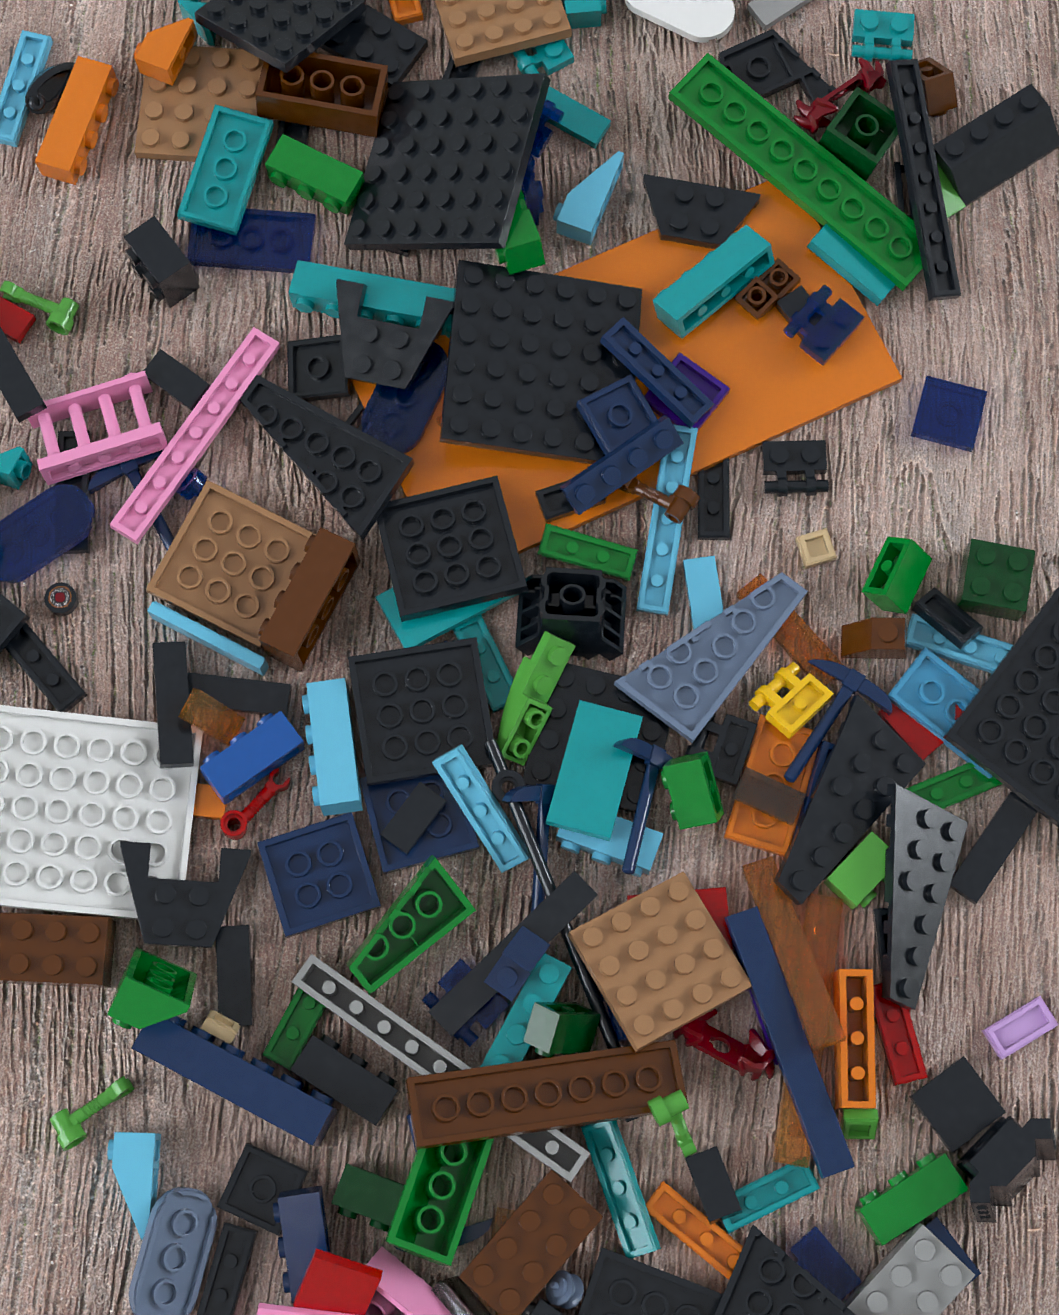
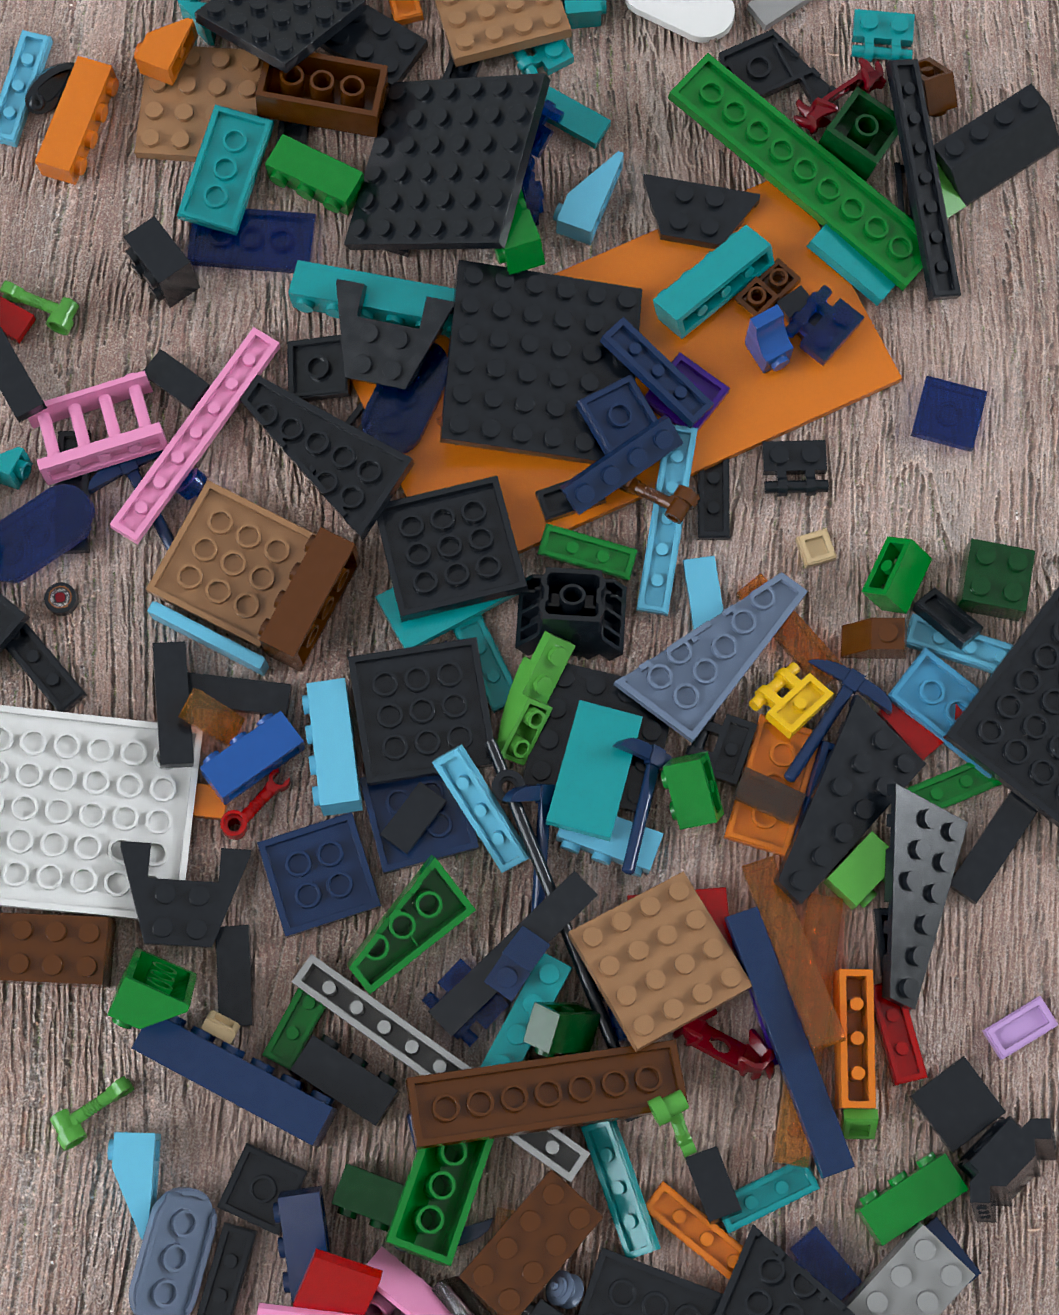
(769, 340): none -> blue arch

